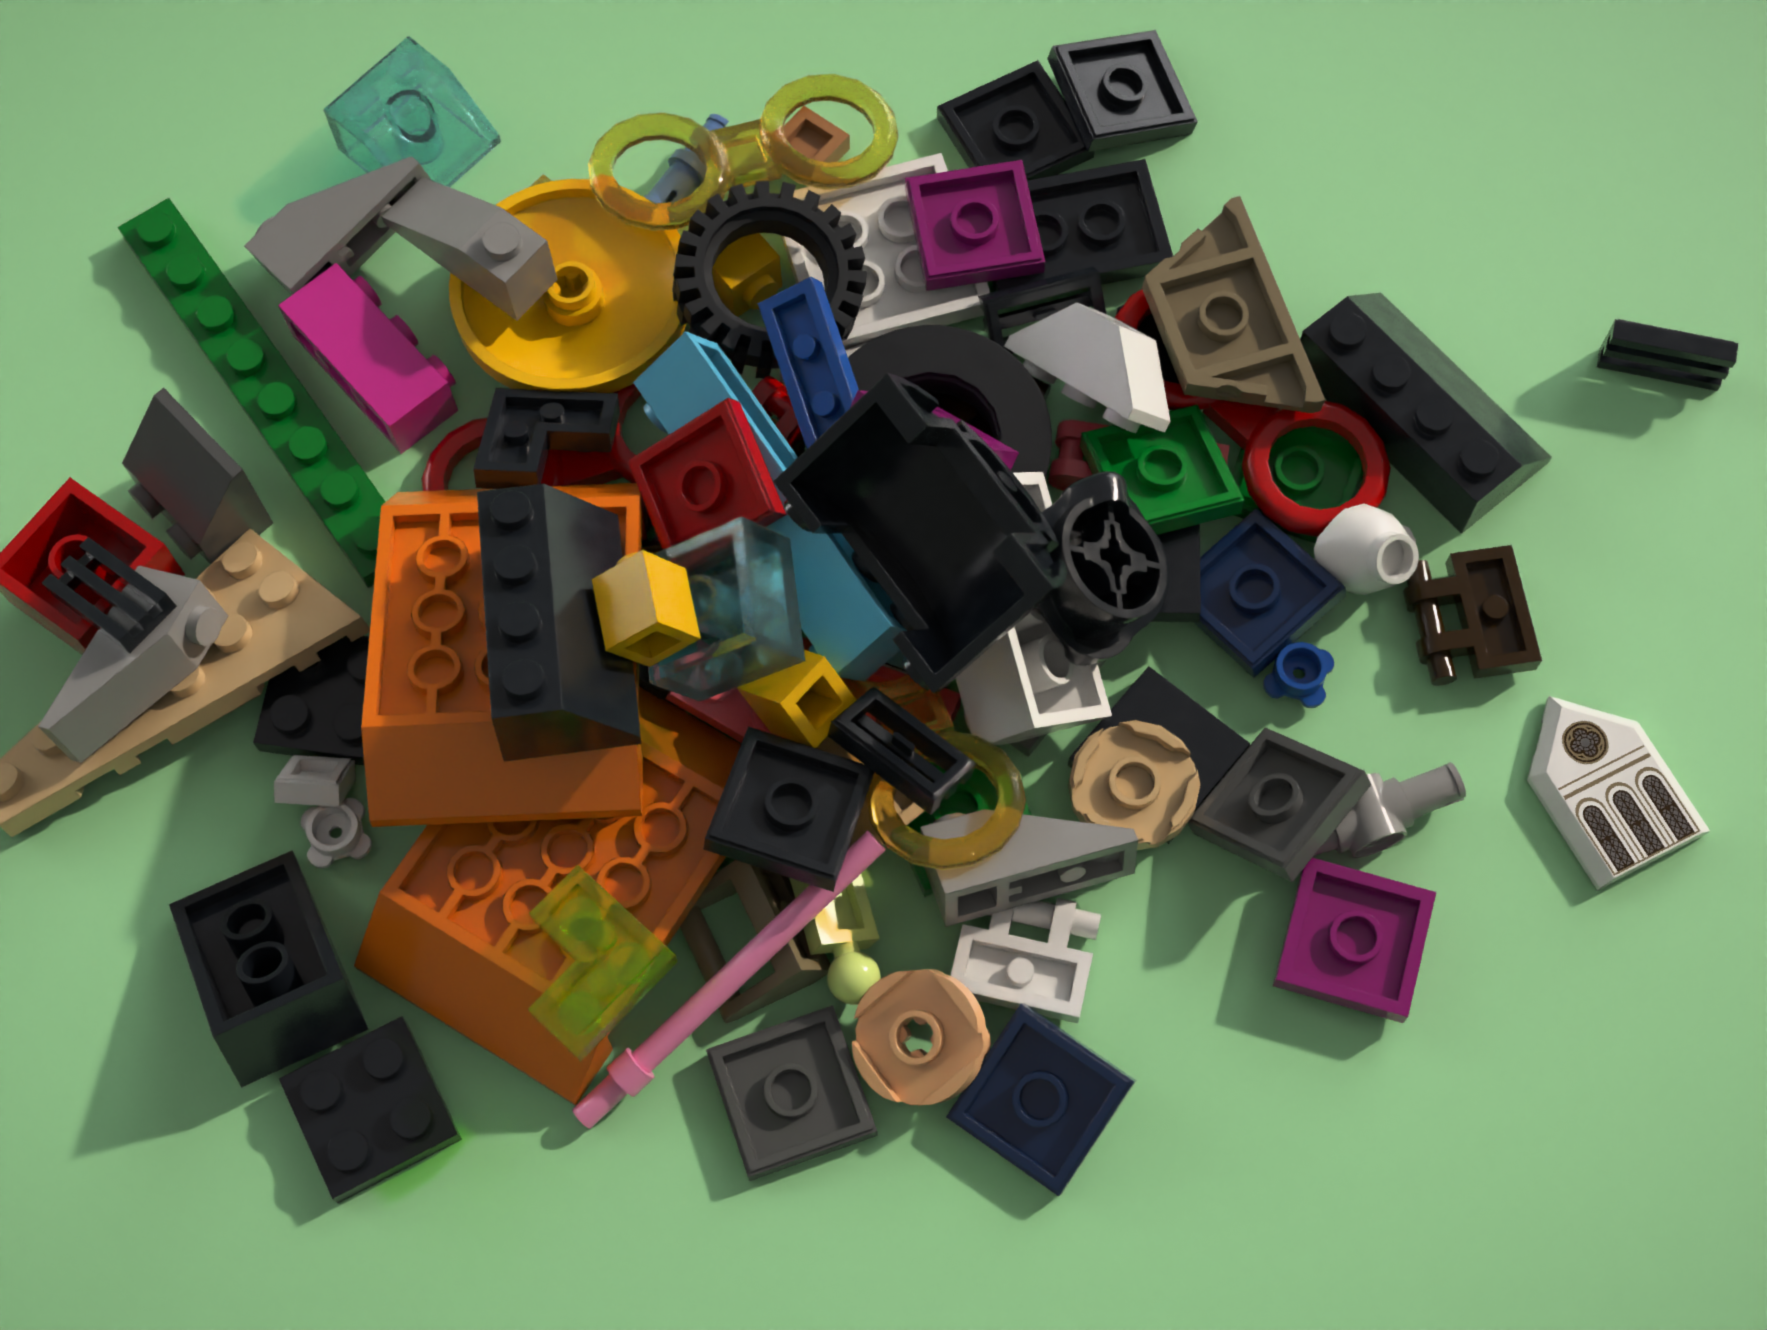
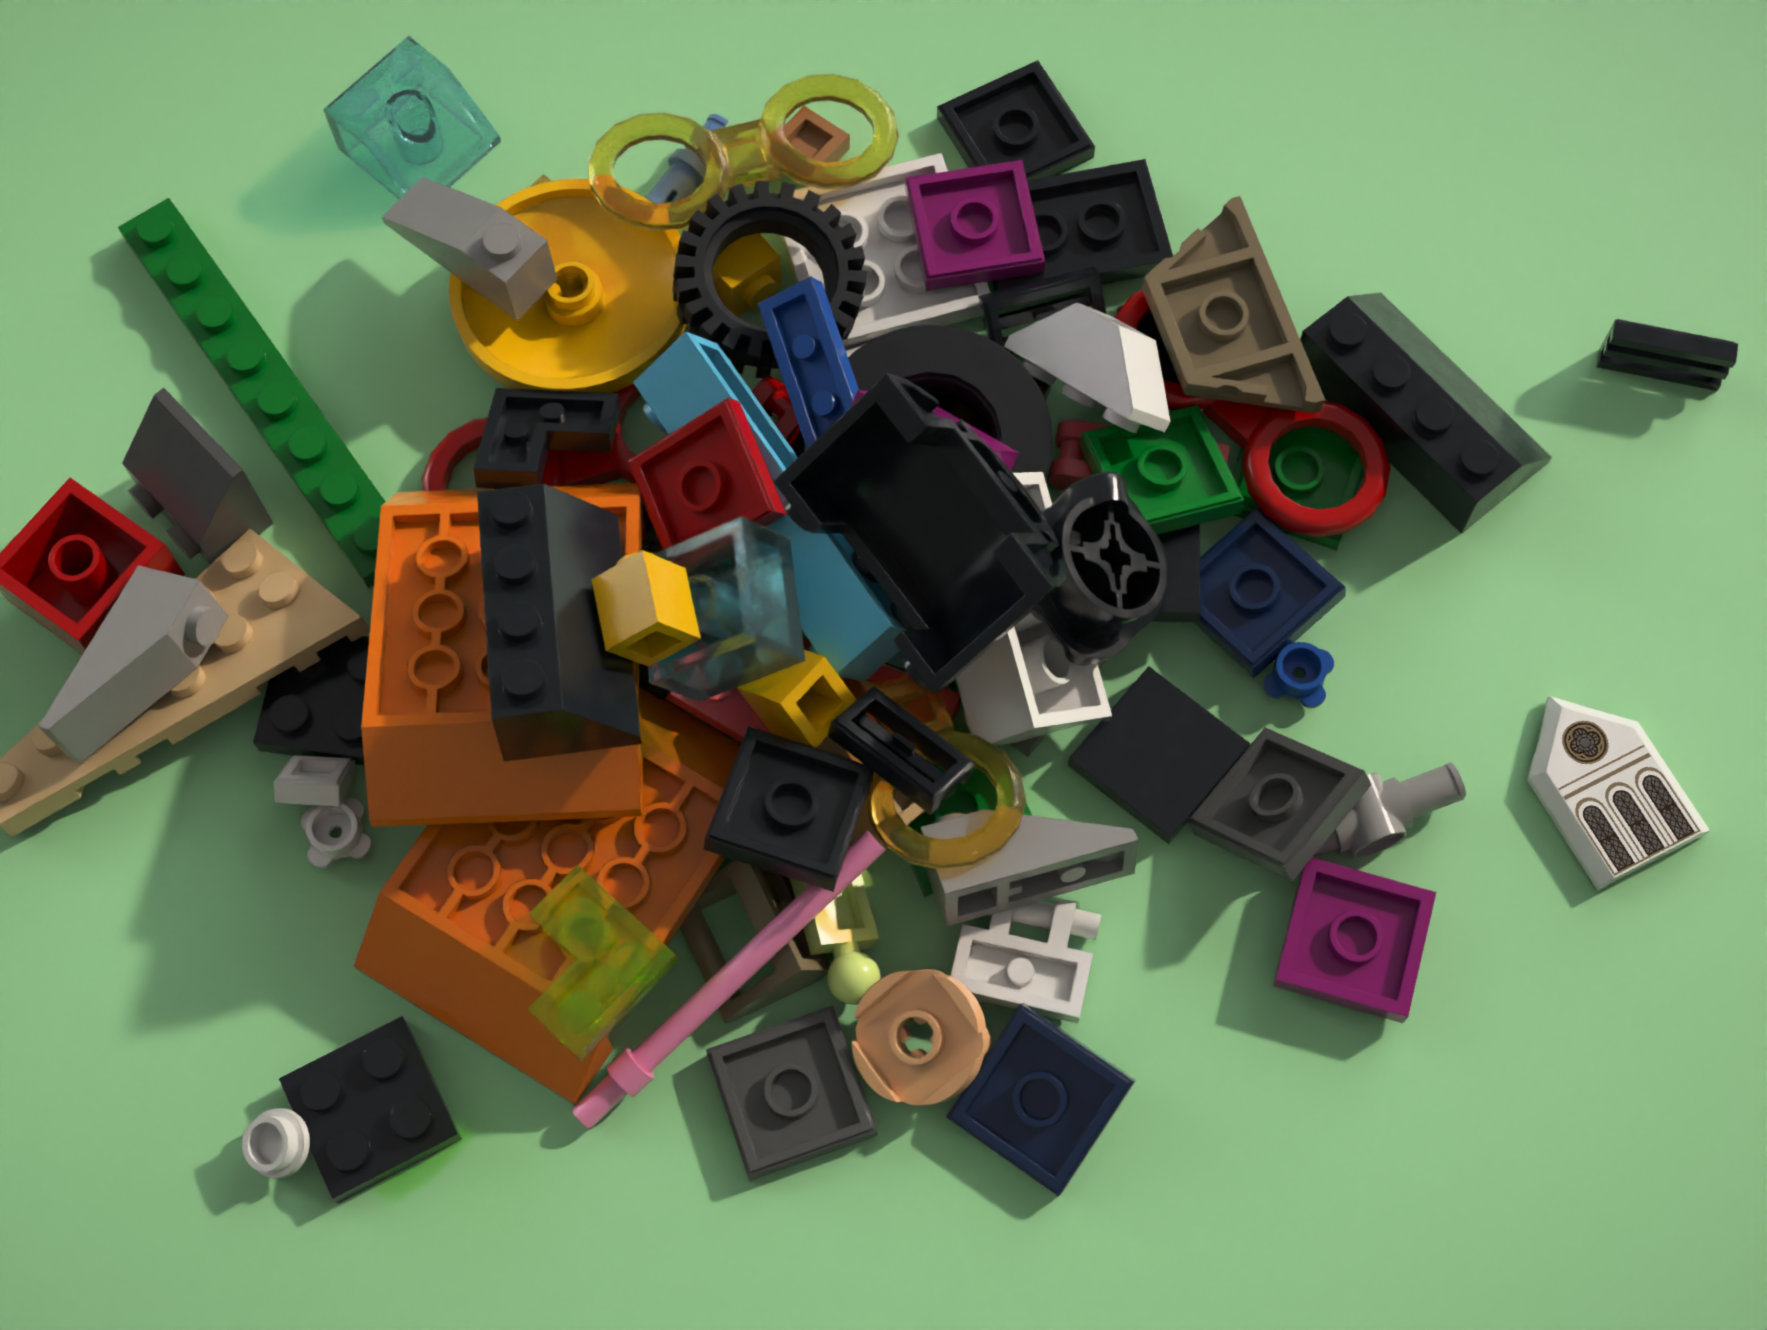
(82, 572): black tile -> none
(266, 969): black slope -> none
(276, 1143): none -> white plate
(332, 226): light grey slope -> none
(371, 356): dark pink brick -> none
(1122, 90): black tile -> none
(1135, 780): tan tile -> none
(1367, 549): white piece -> none
(1491, 612): dark brown plate -> none

